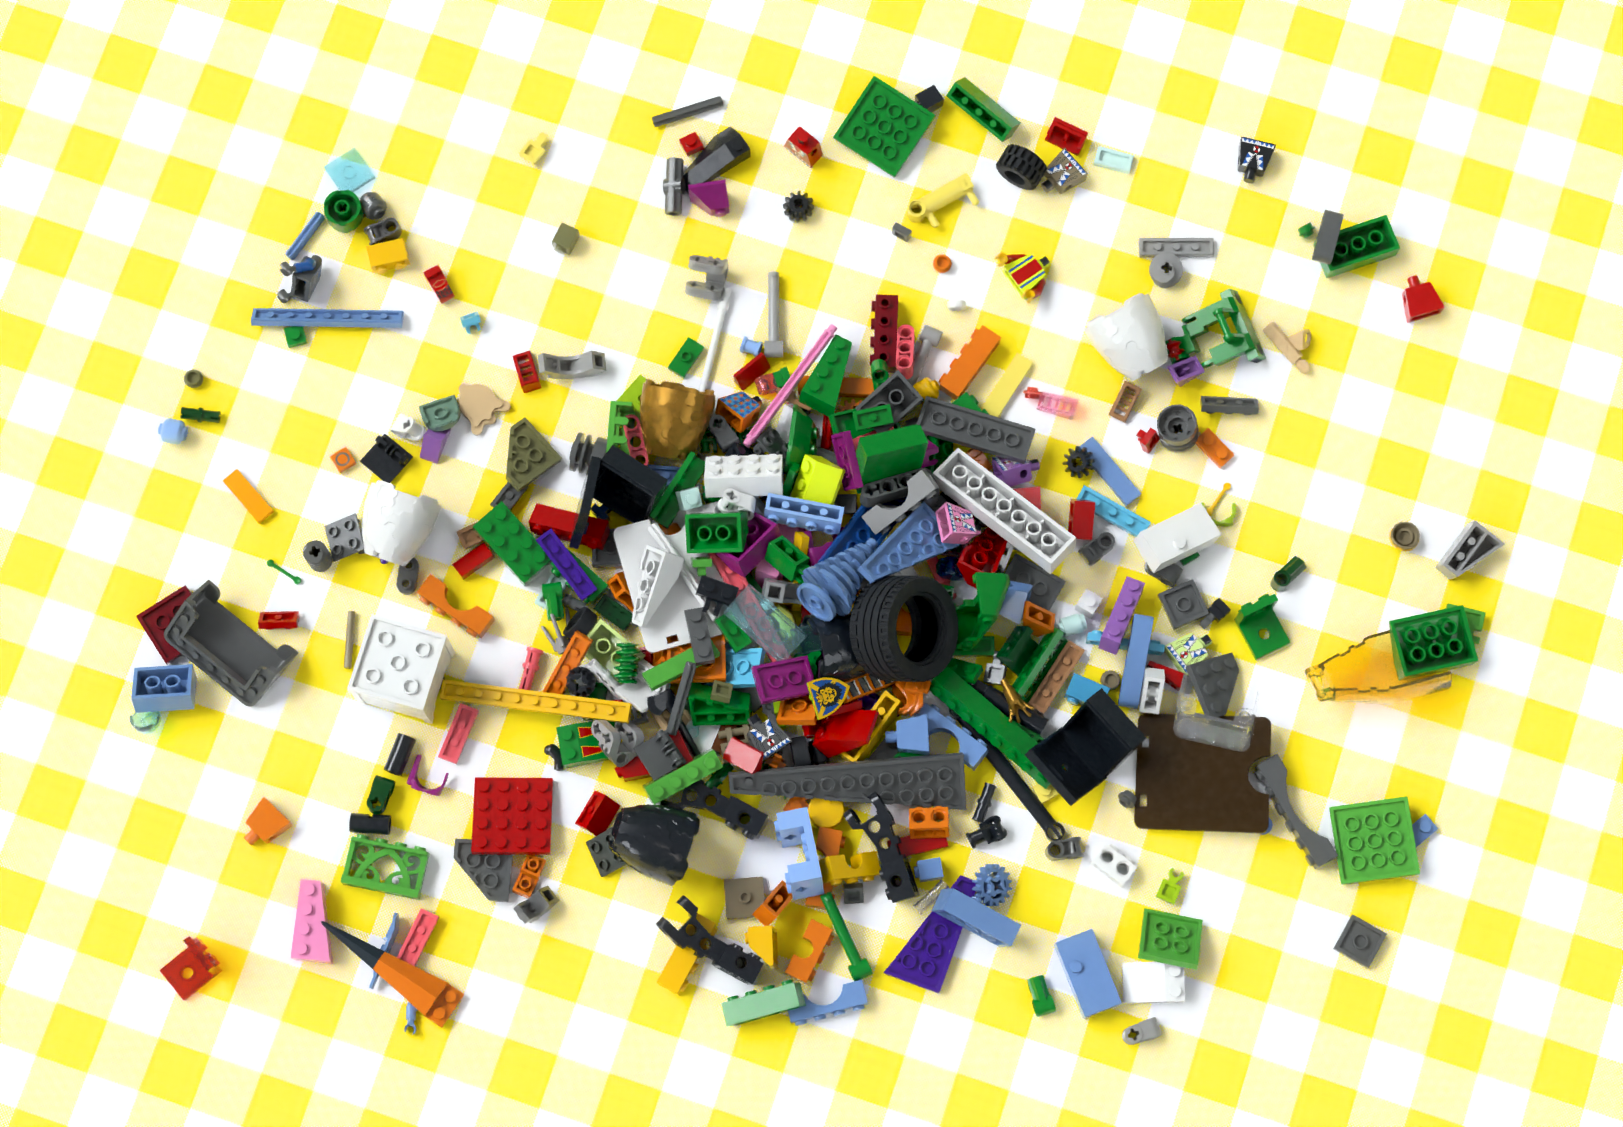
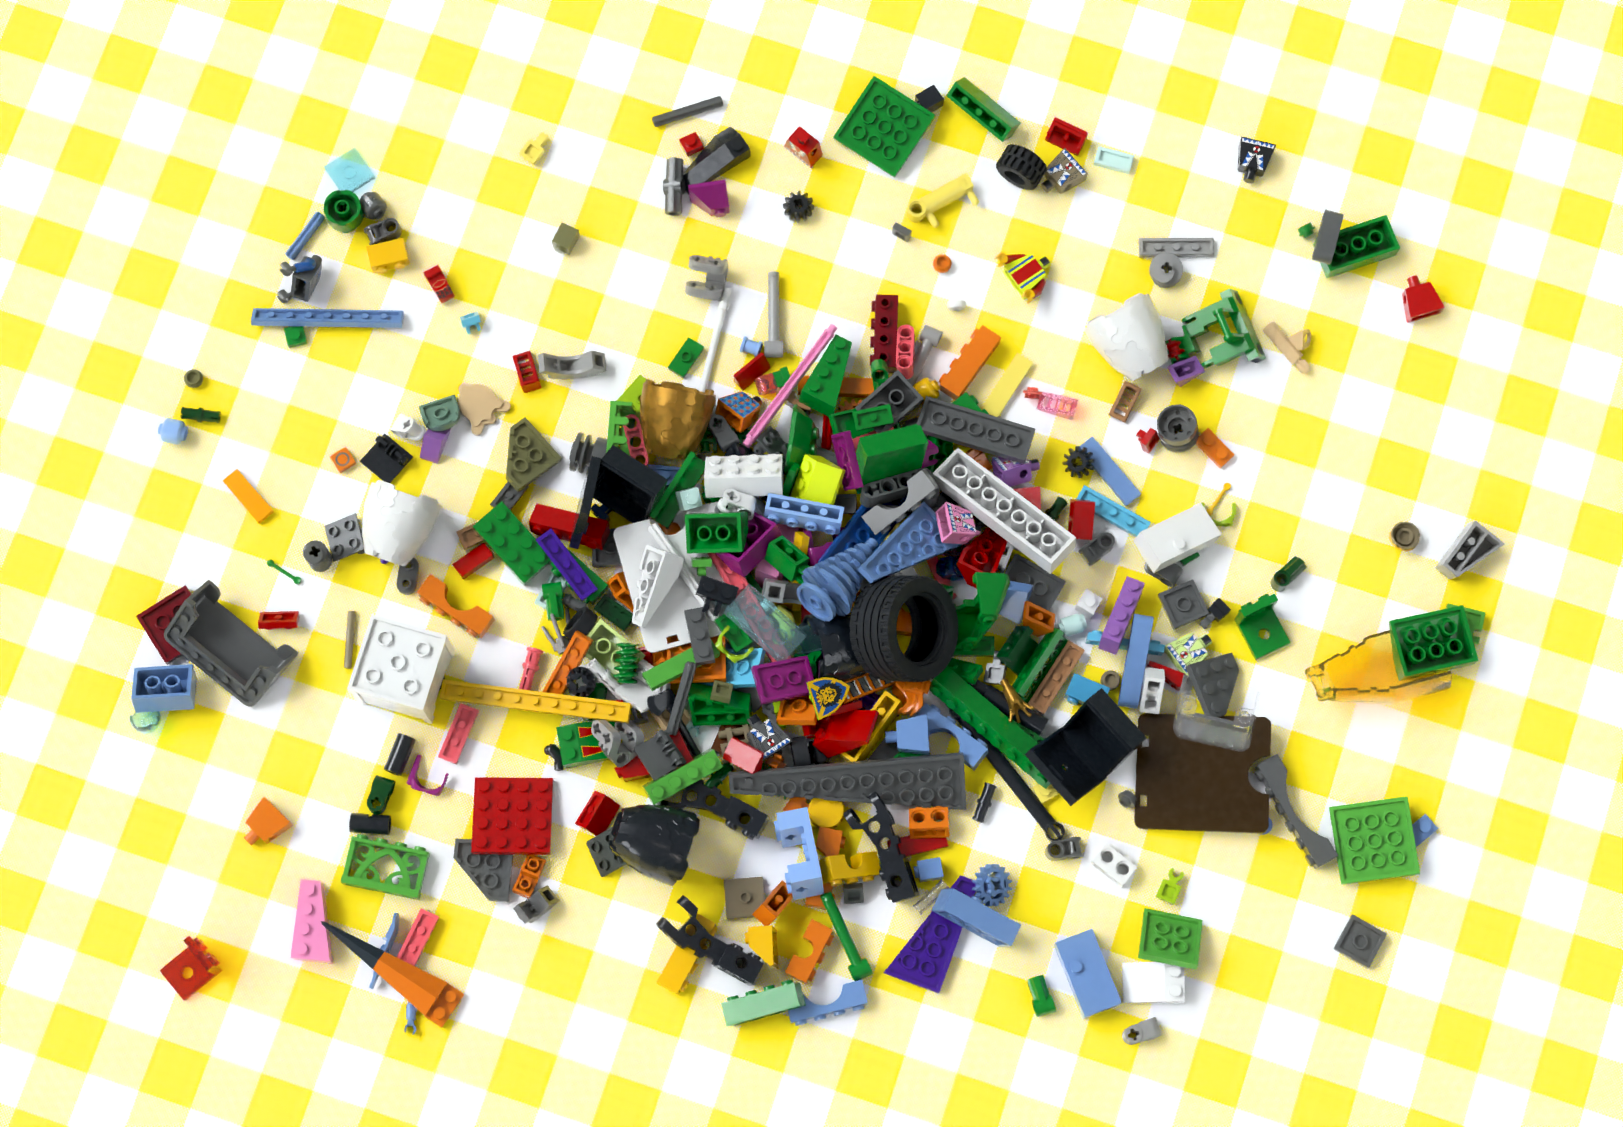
(734, 658): none -> lime cap
(987, 832): black connector -> none
(1056, 508): none -> dark green pin
(1229, 405): dark grey plate -> none

